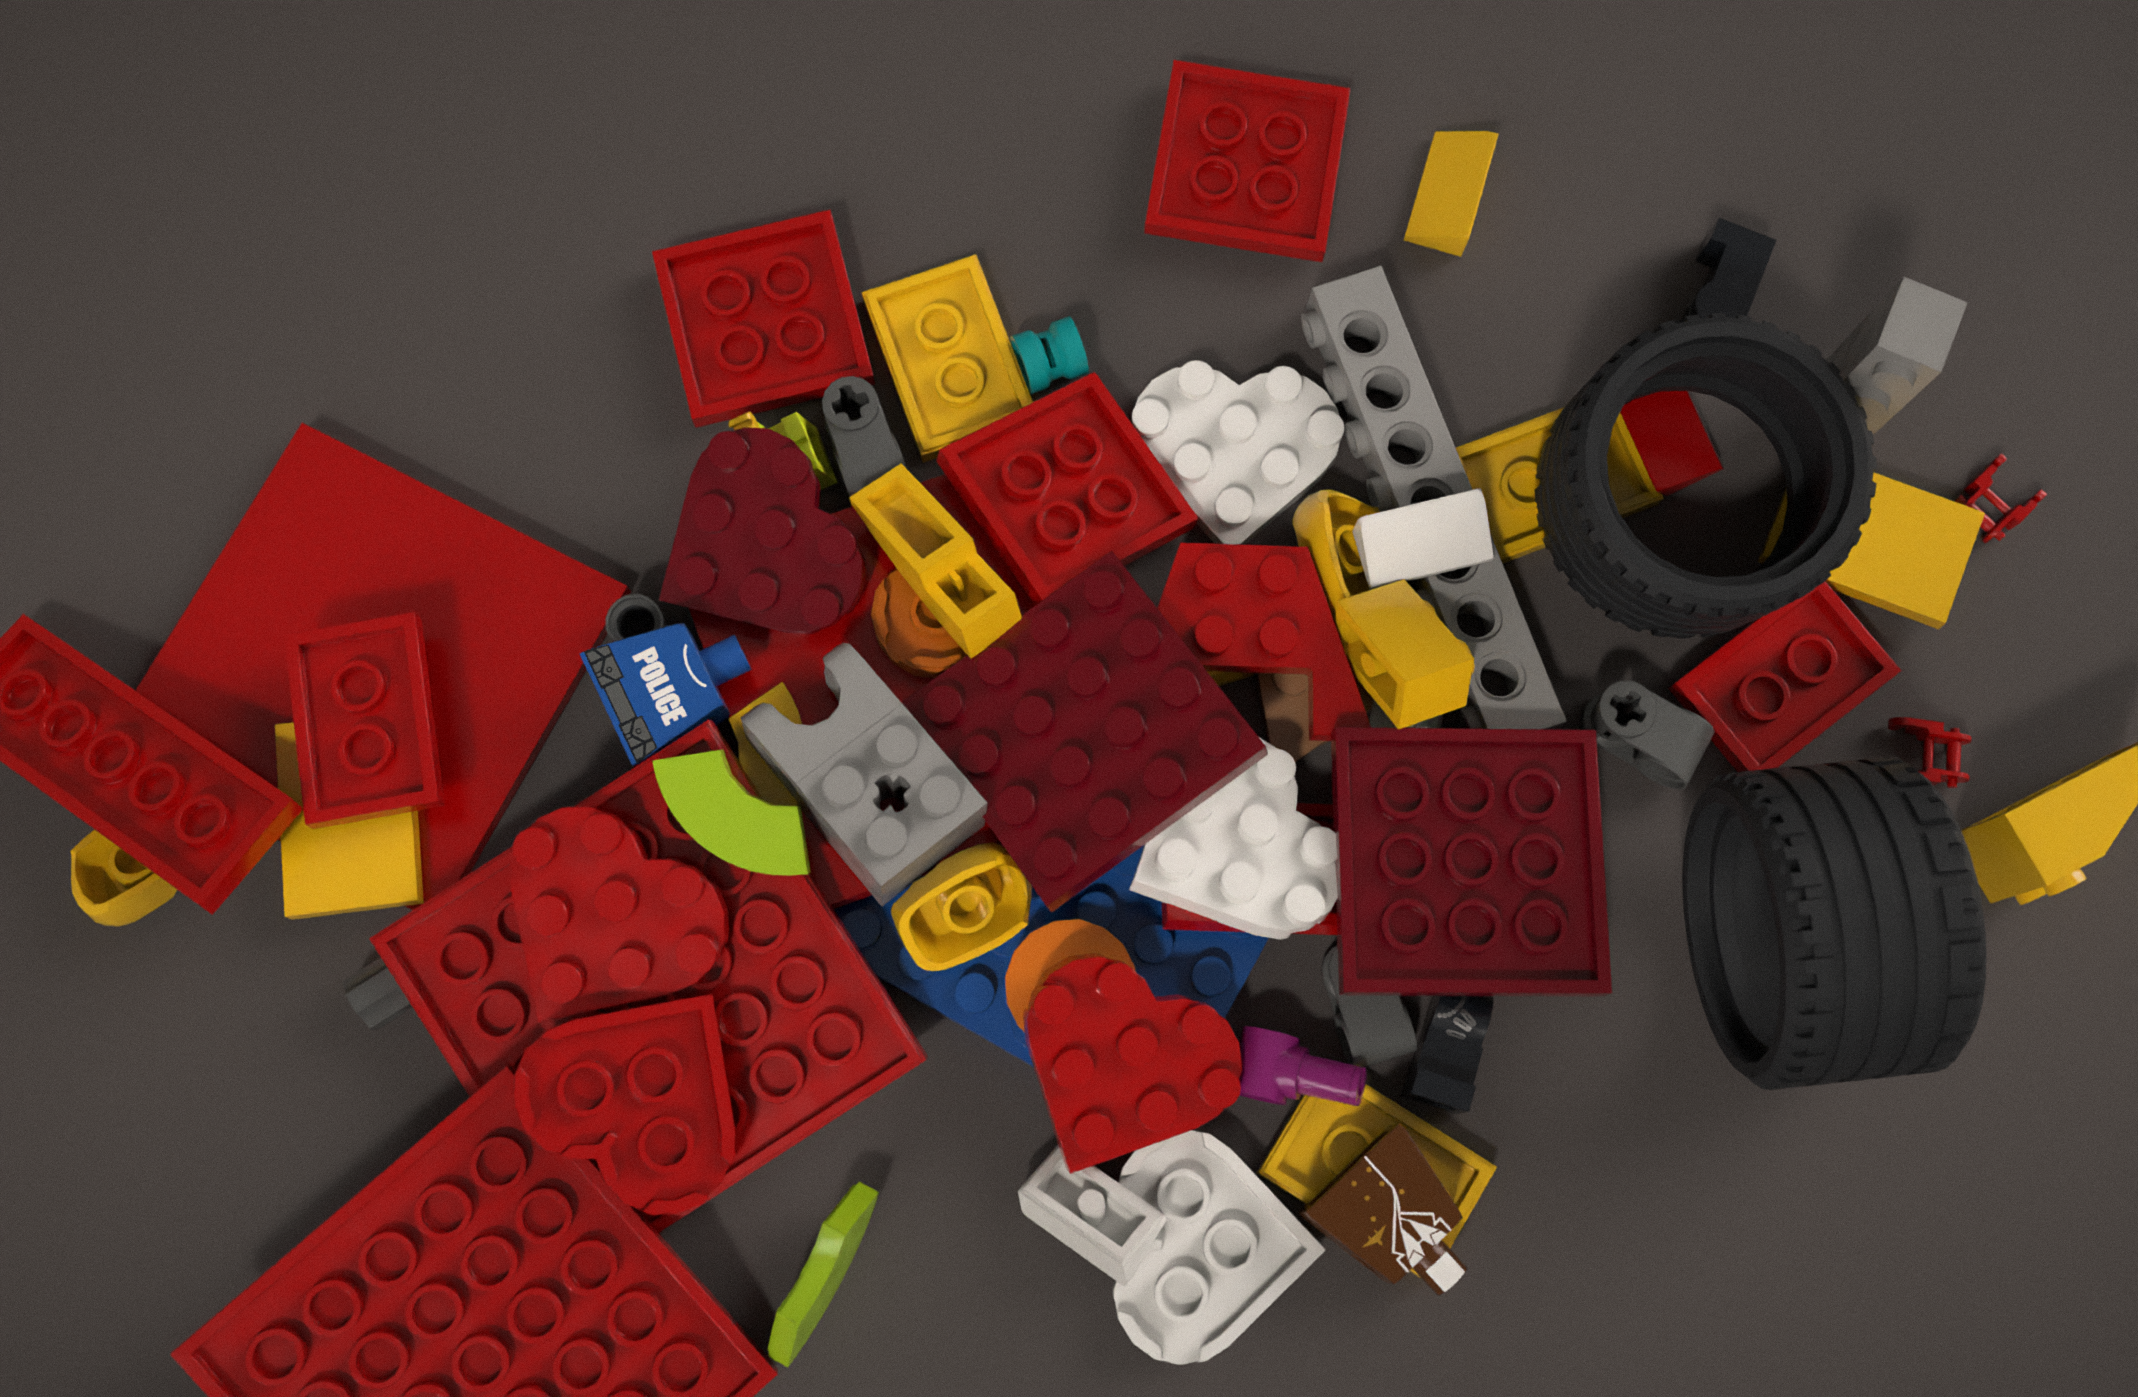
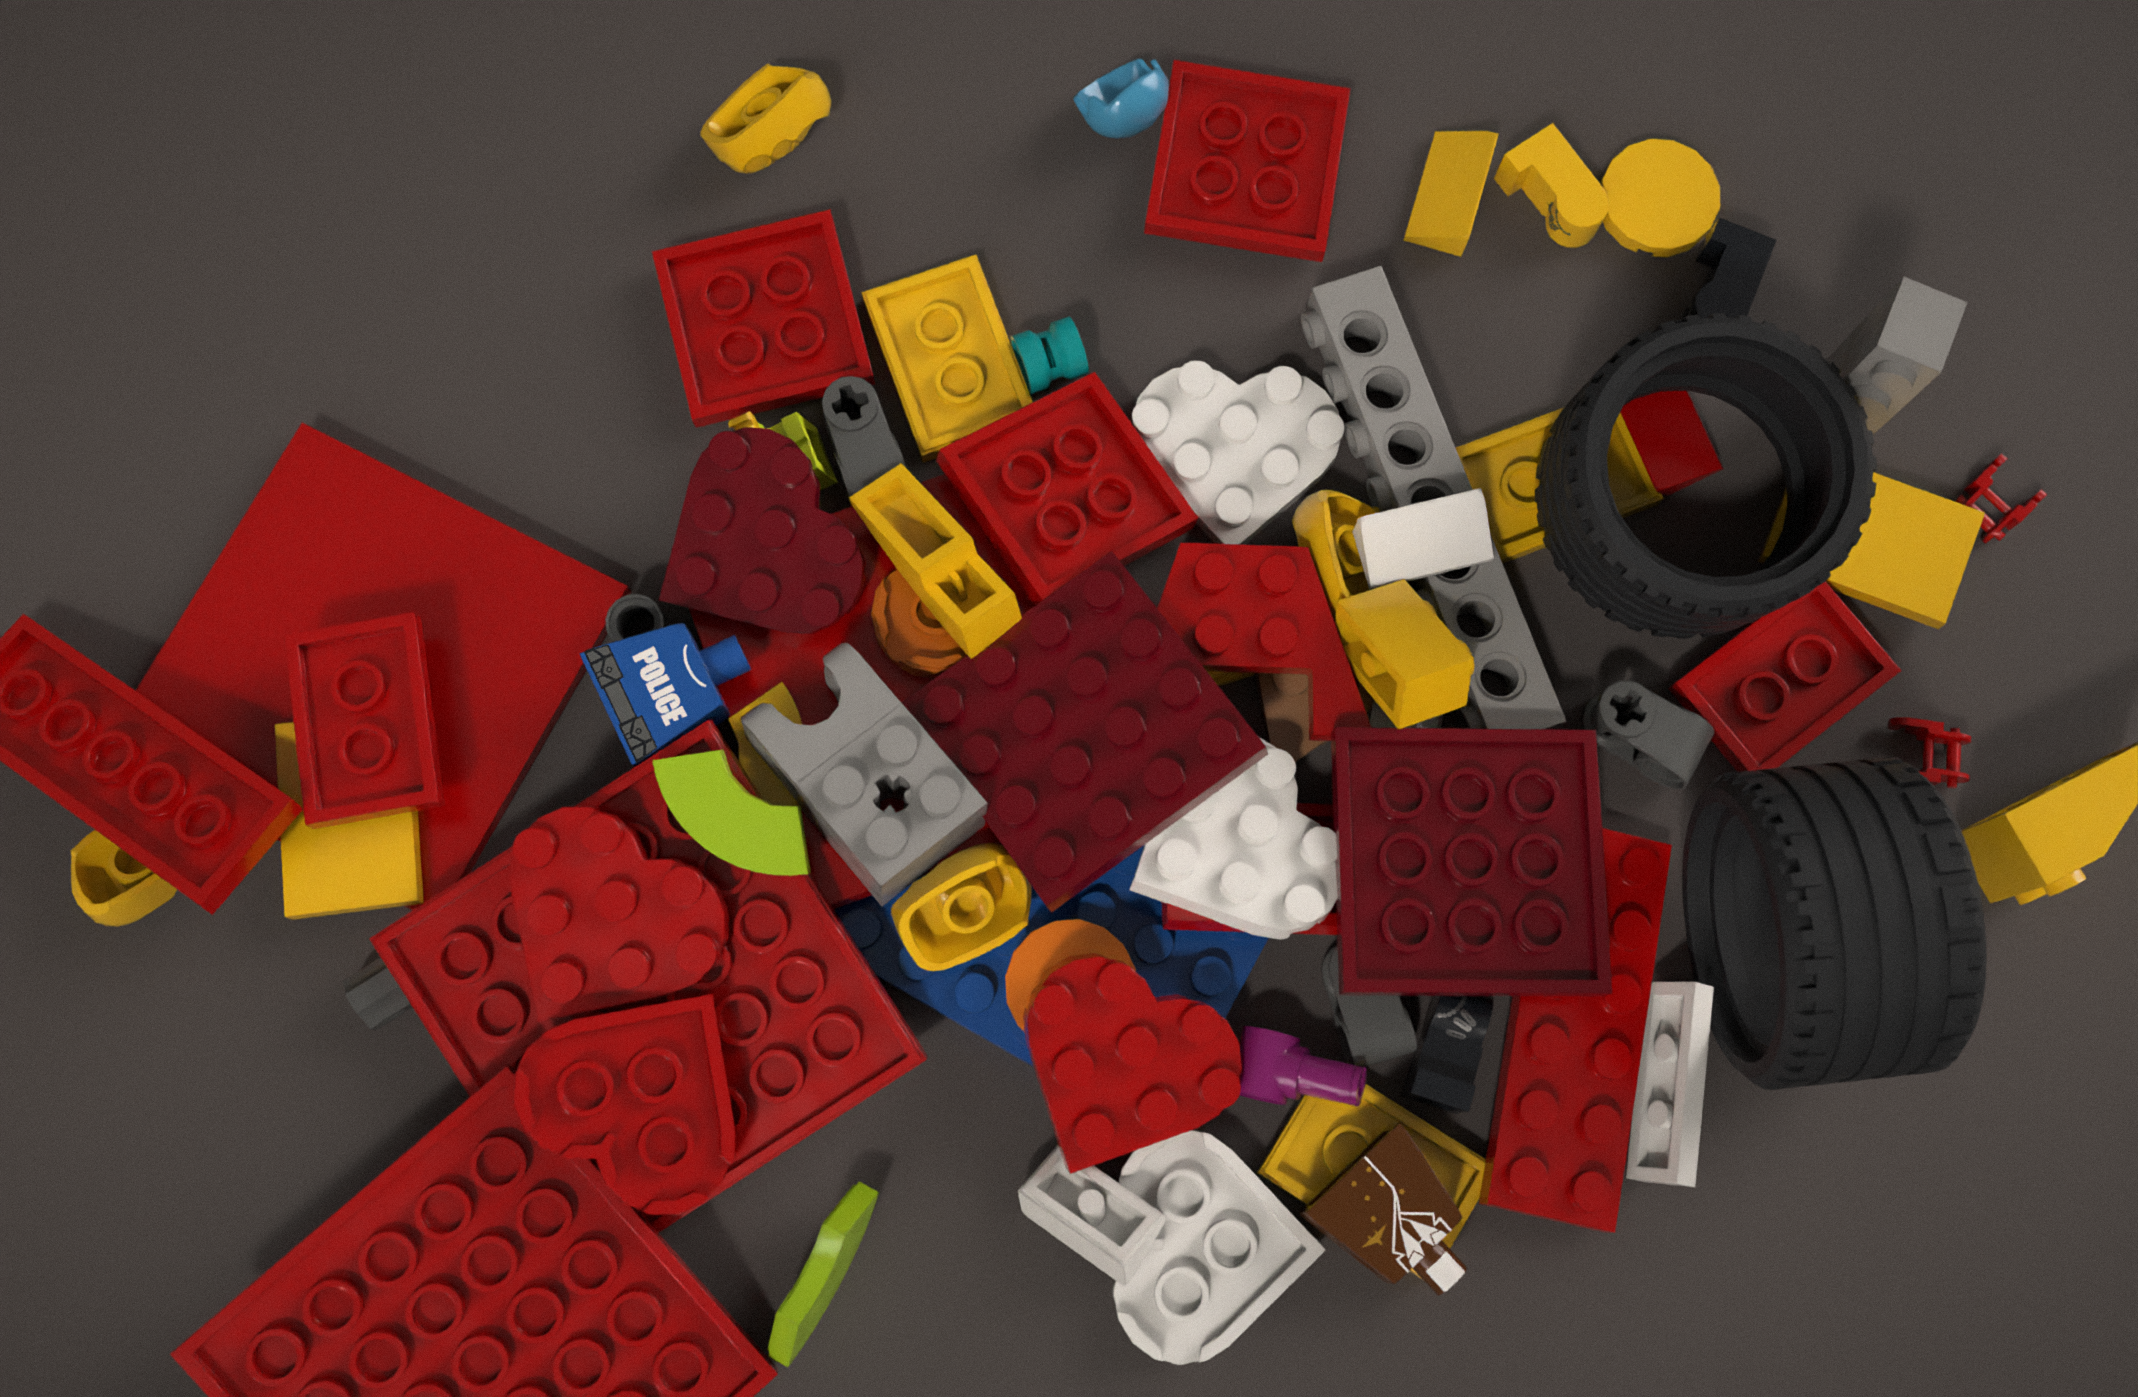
(766, 117): none -> yellow piece
(1124, 99): none -> dark azure hair
(1556, 185): none -> yellow leg
(1576, 1064): none -> red plate
(1660, 197): none -> yellow tile
(1671, 1085): none -> white plate

